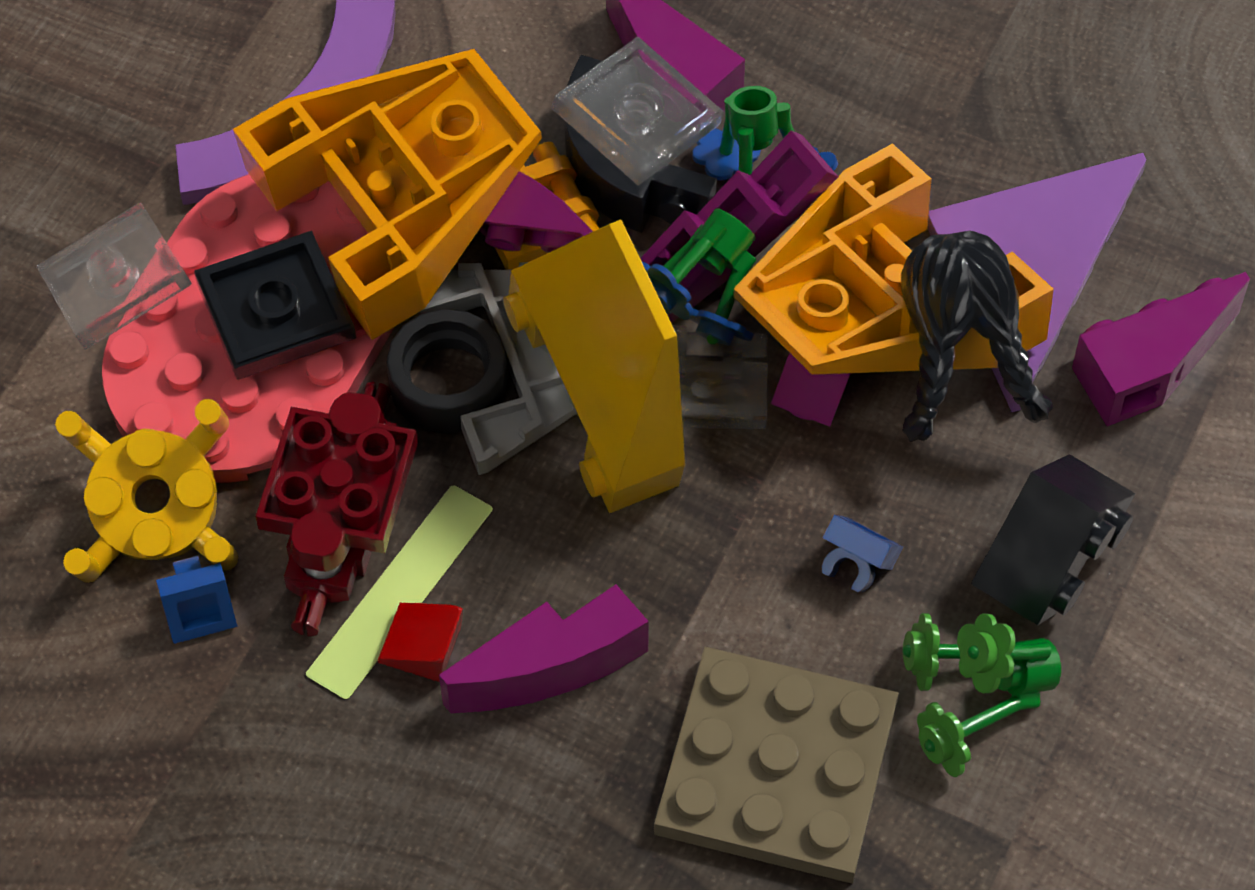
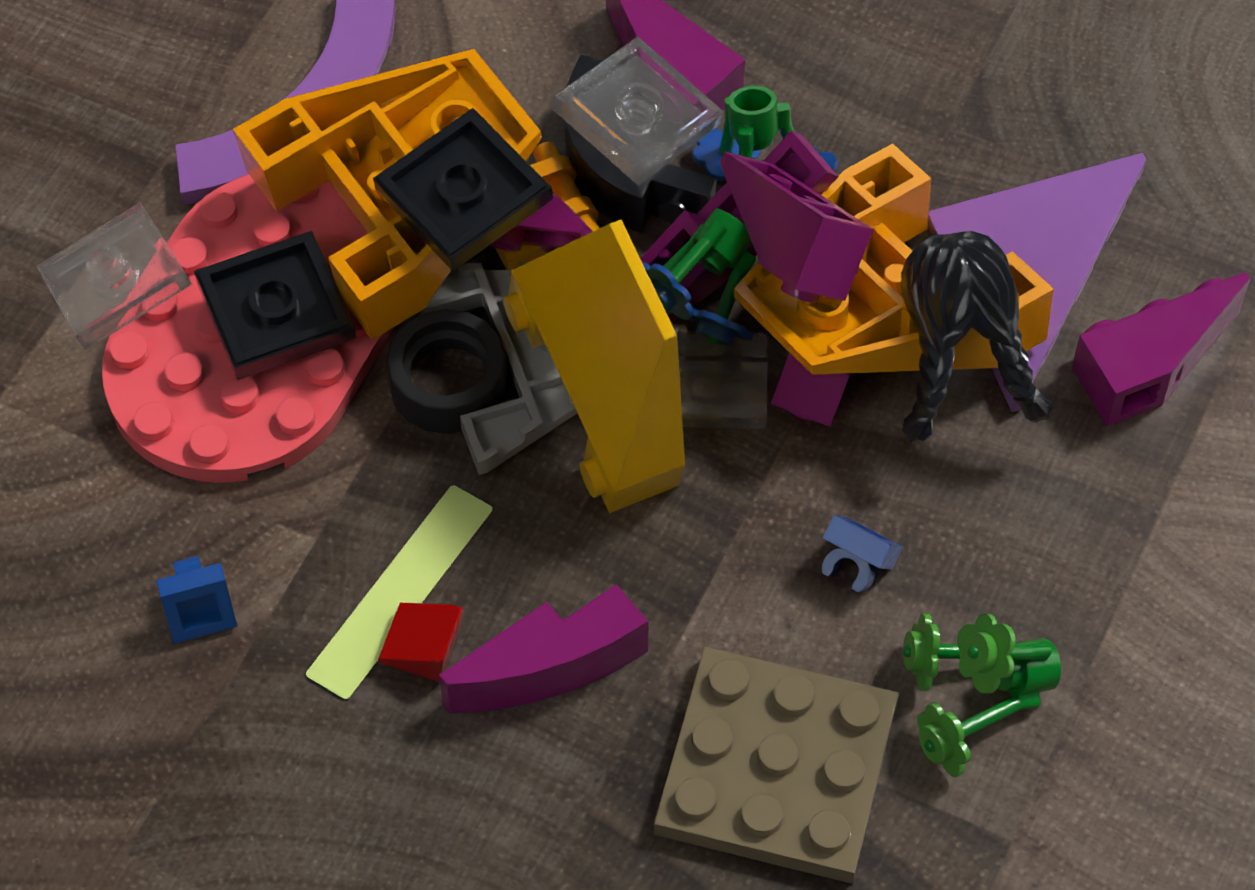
(120, 471): yellow plate -> none
(335, 496): dark red piece -> none
(463, 189): none -> black plate
(796, 229): none -> magenta slope
(1049, 534): black brick -> none

